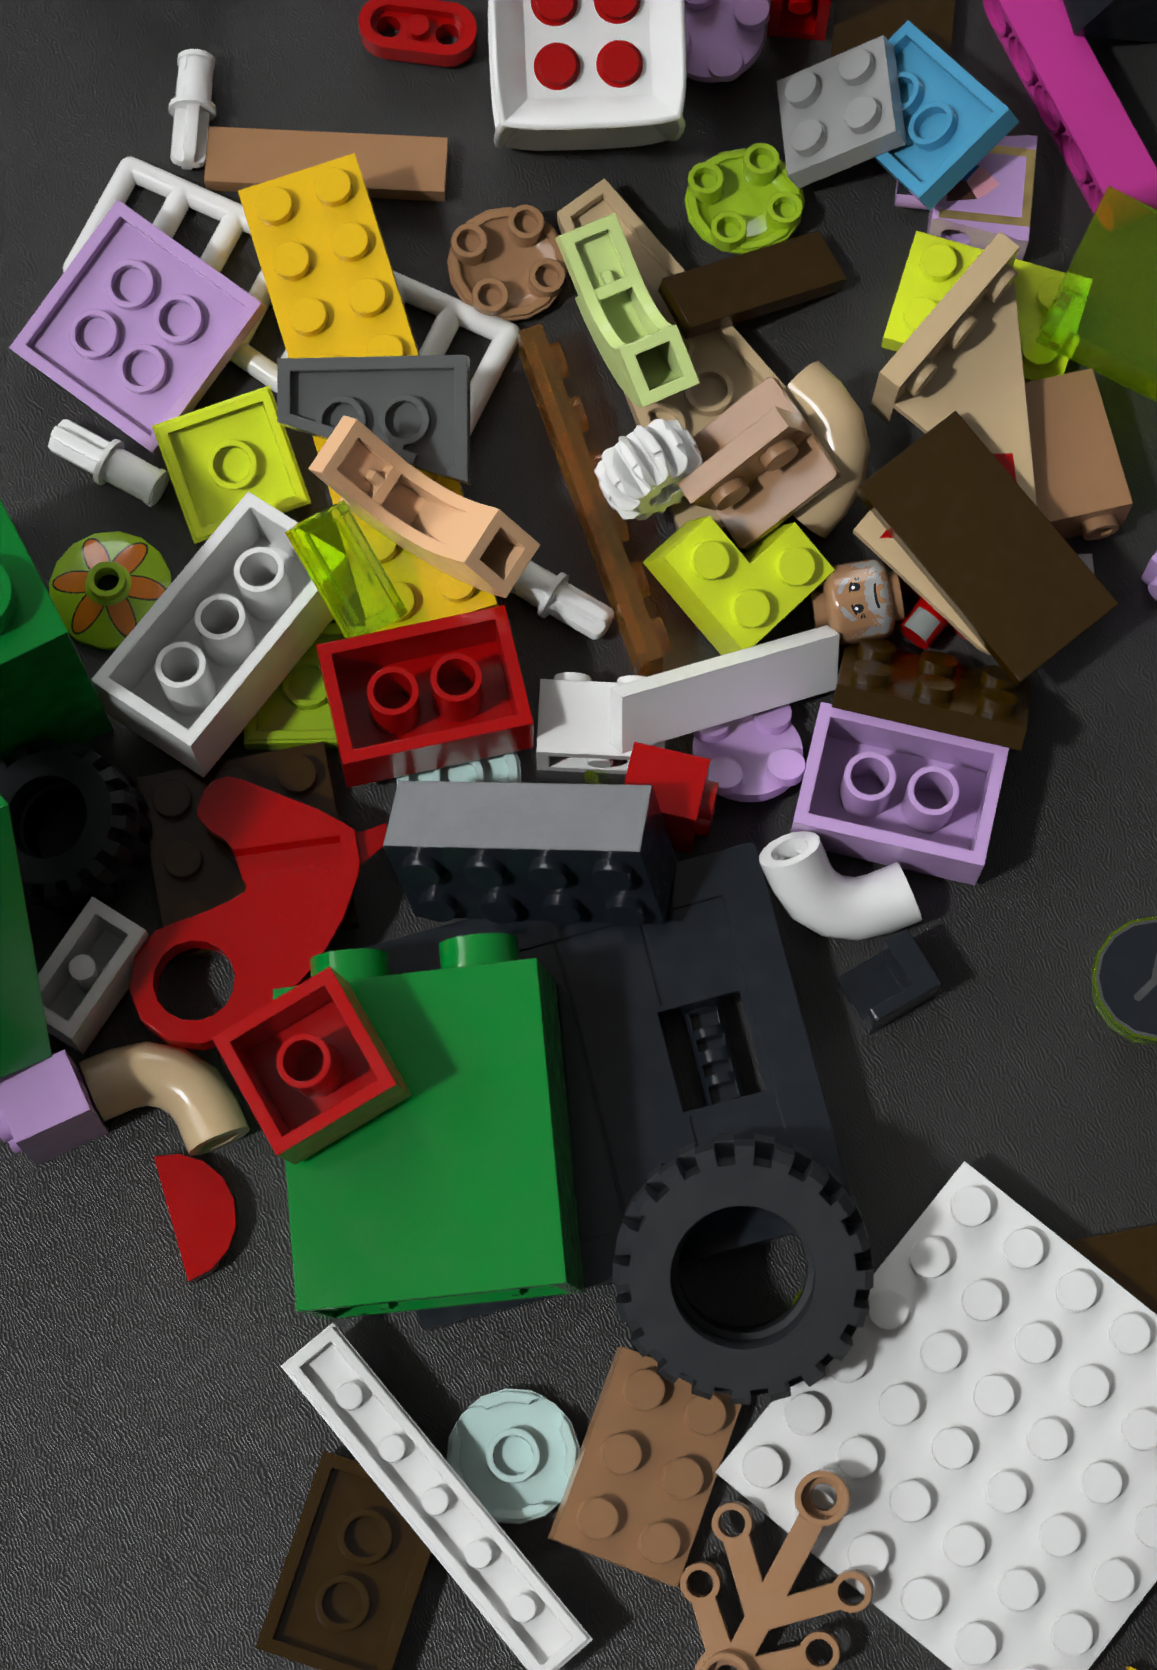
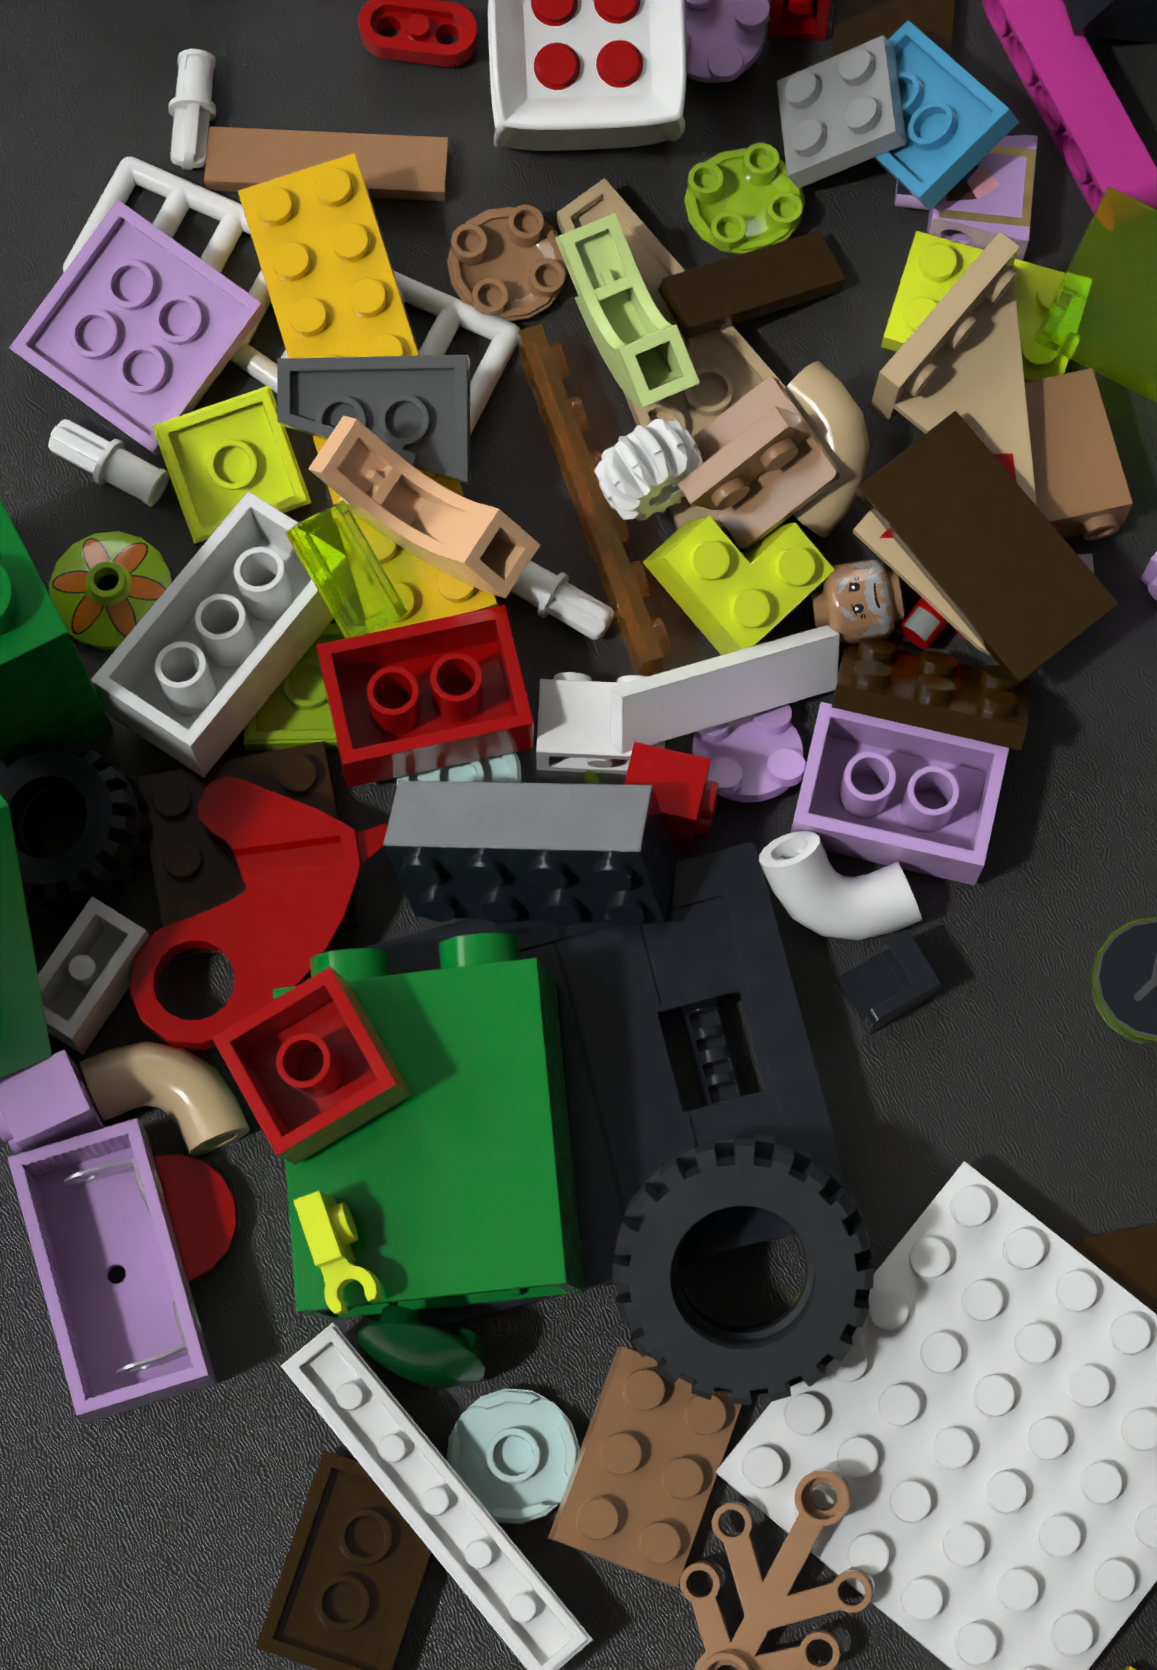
(98, 1208): none -> lavender piece
(329, 1235): none -> neon yellow plate
(422, 1351): none -> dark green dish

